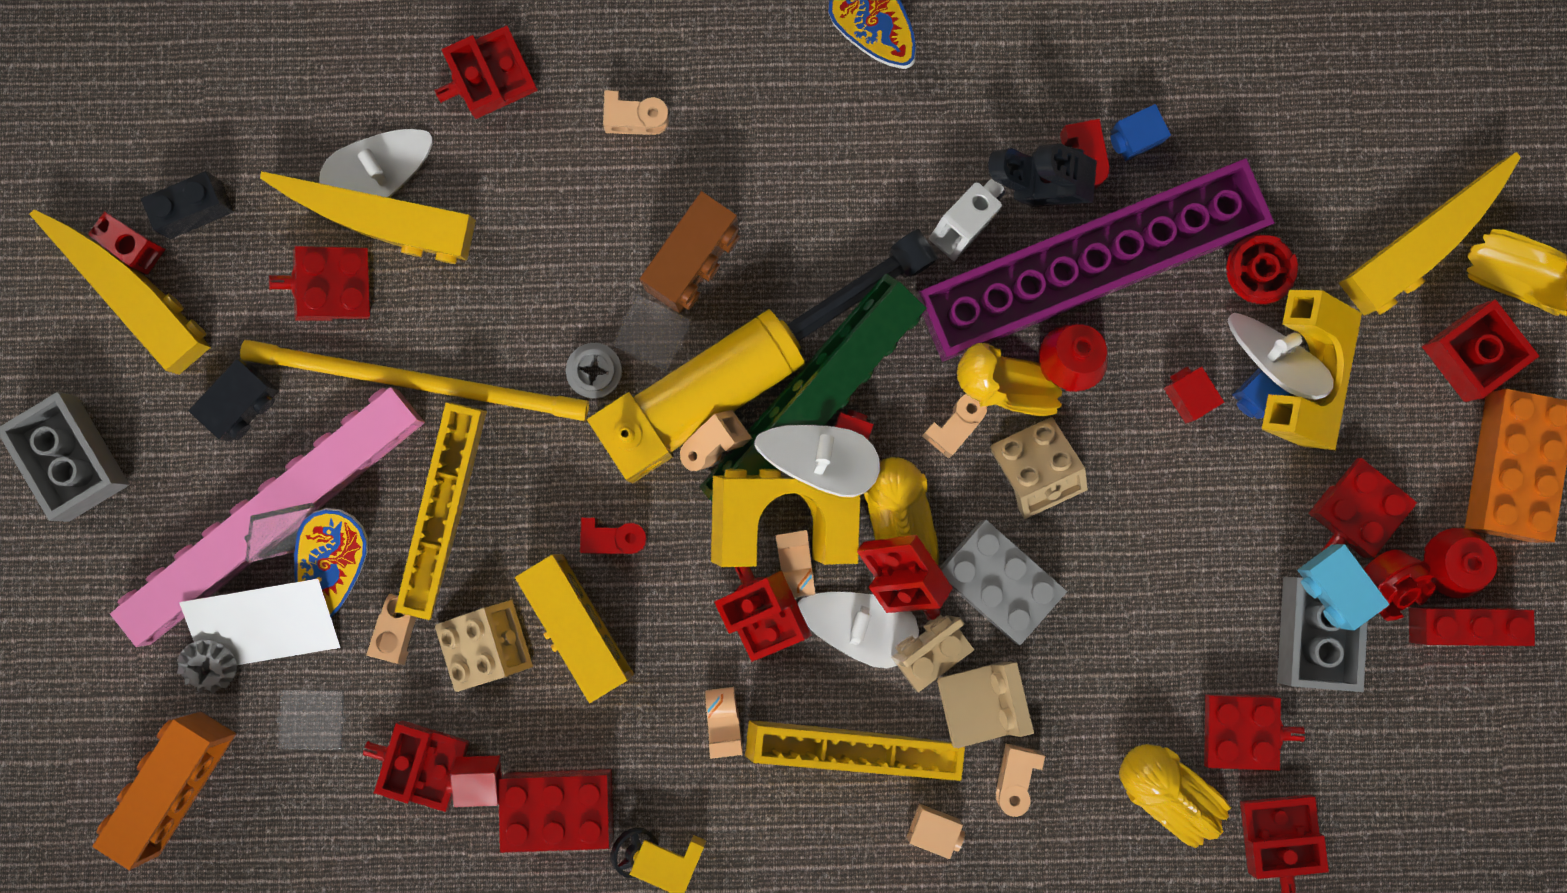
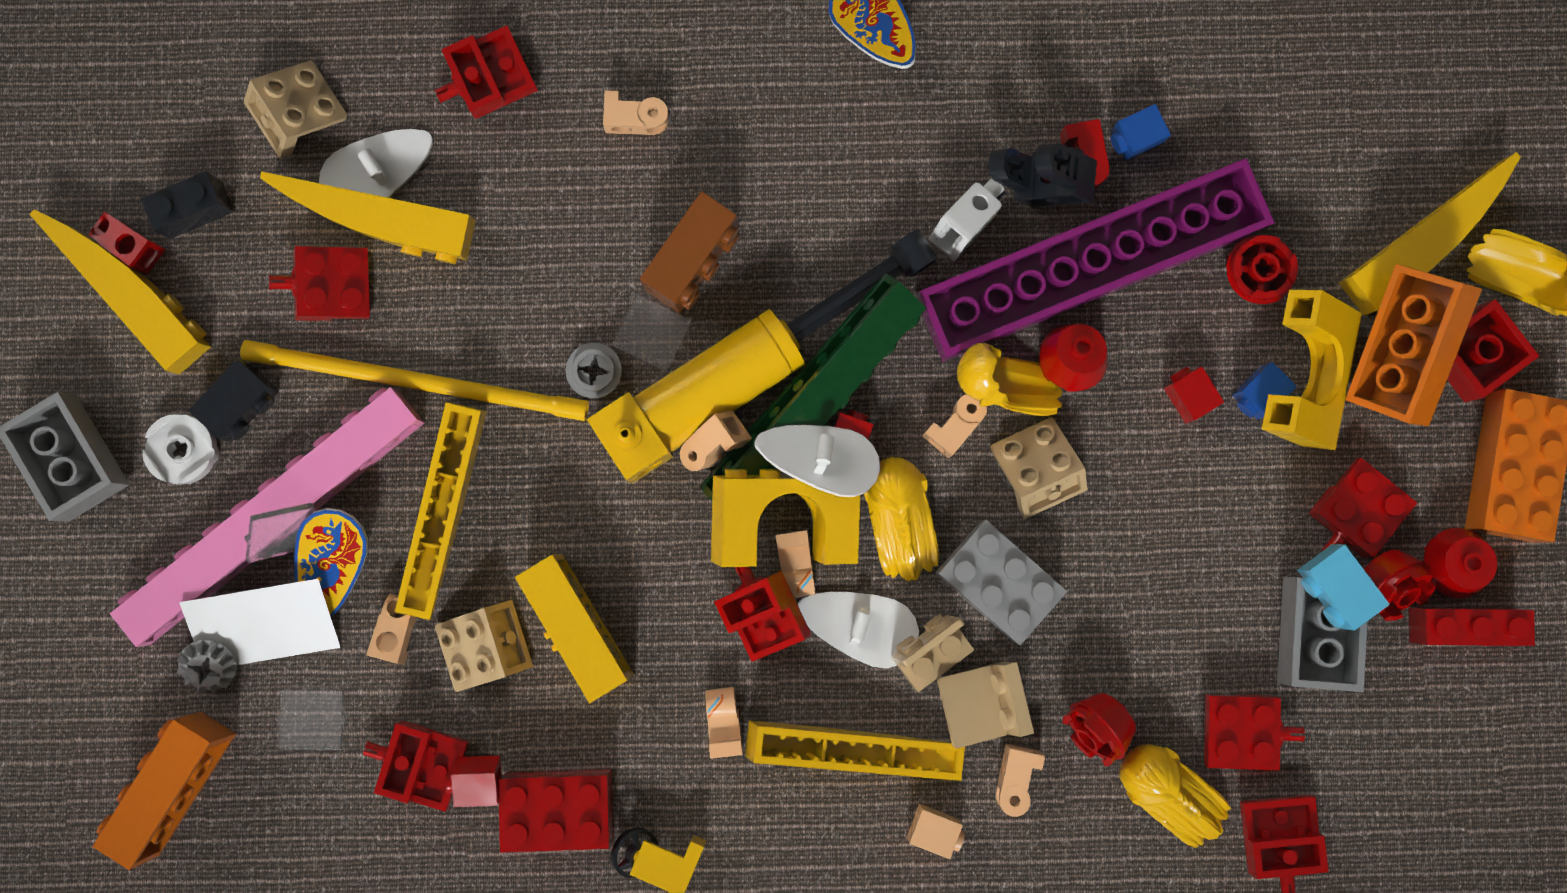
(160, 445): none -> white plate
(292, 105): none -> tan bracket
(623, 540): red leg -> none
(905, 575): red plate -> none
(1101, 727): none -> red cone
(1282, 358): white shield -> none
(1413, 345): none -> orange brick

